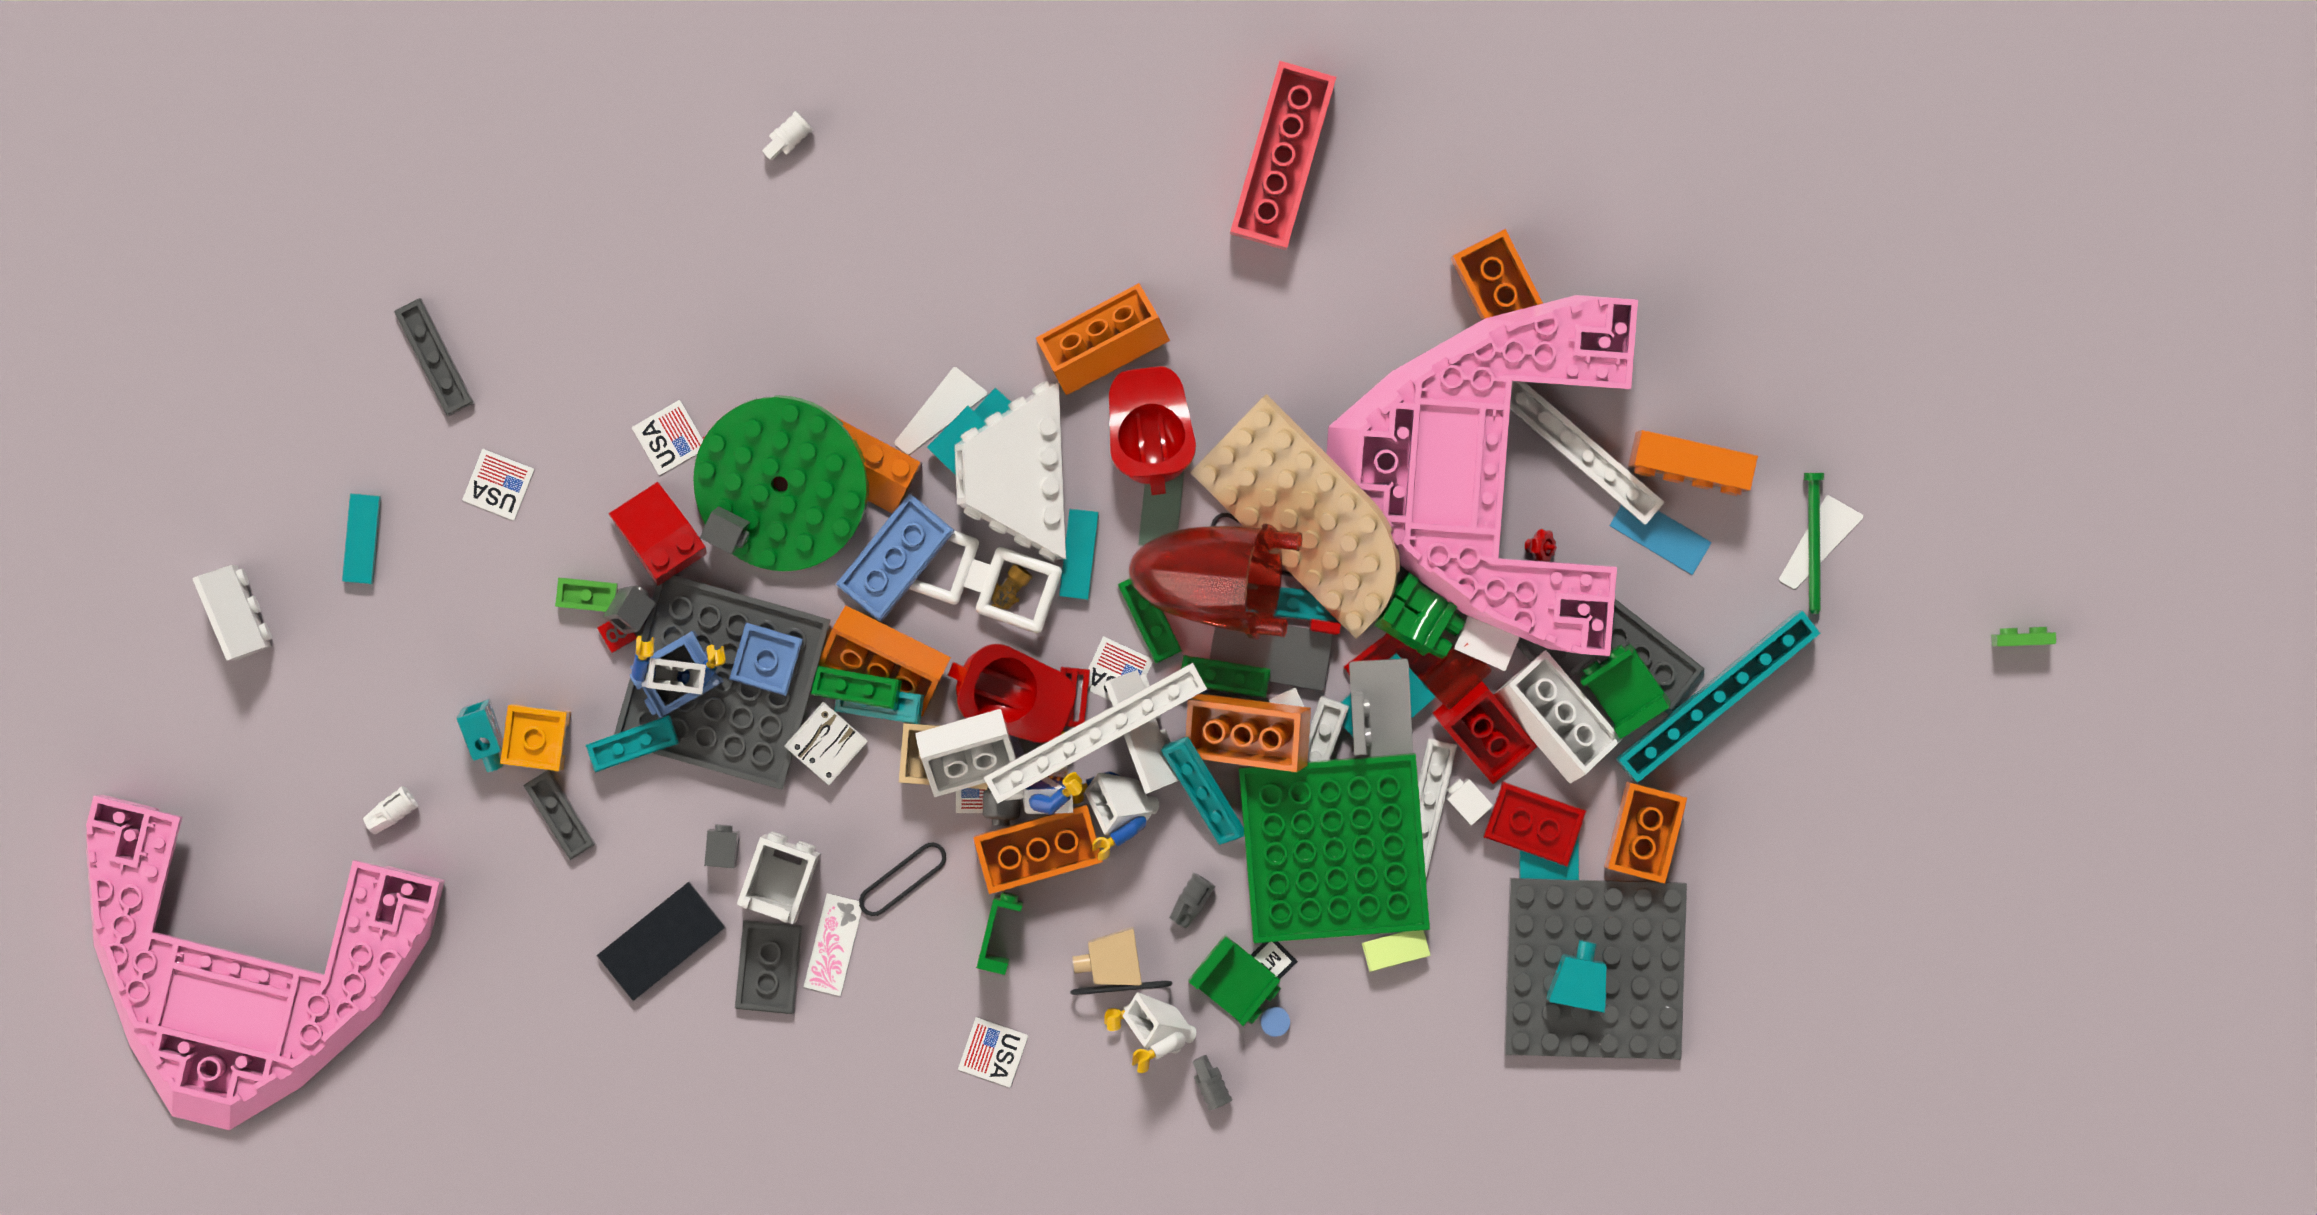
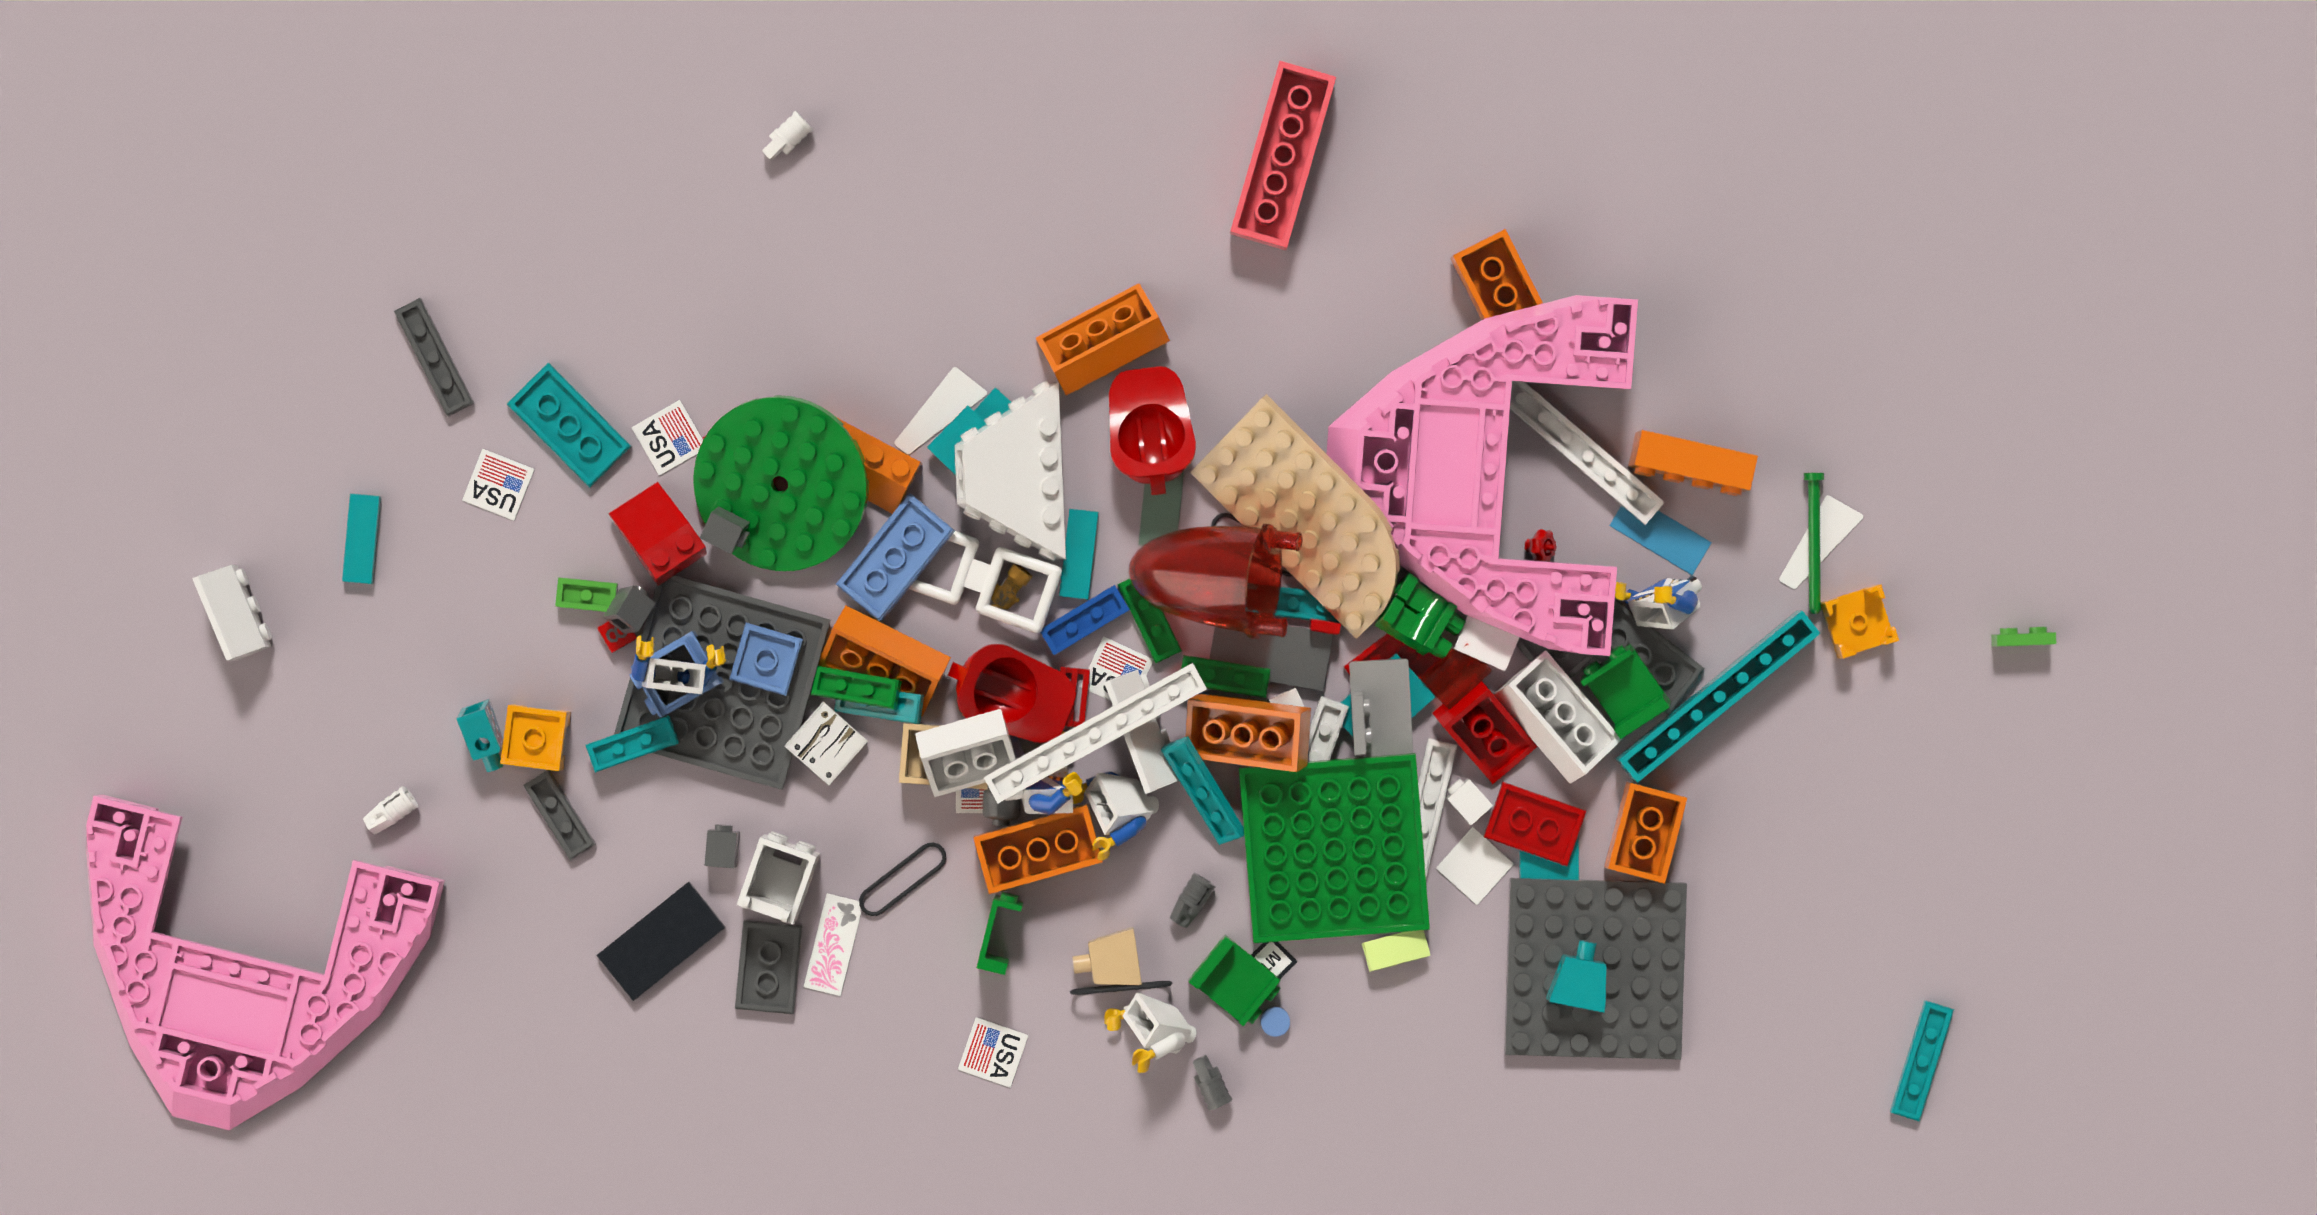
(569, 425): none -> teal tile
(1084, 619): none -> blue plate
(1474, 866): none -> white sticker
(1662, 604): none -> torso
(1858, 621): none -> light orange panel
(1921, 1060): none -> teal tile

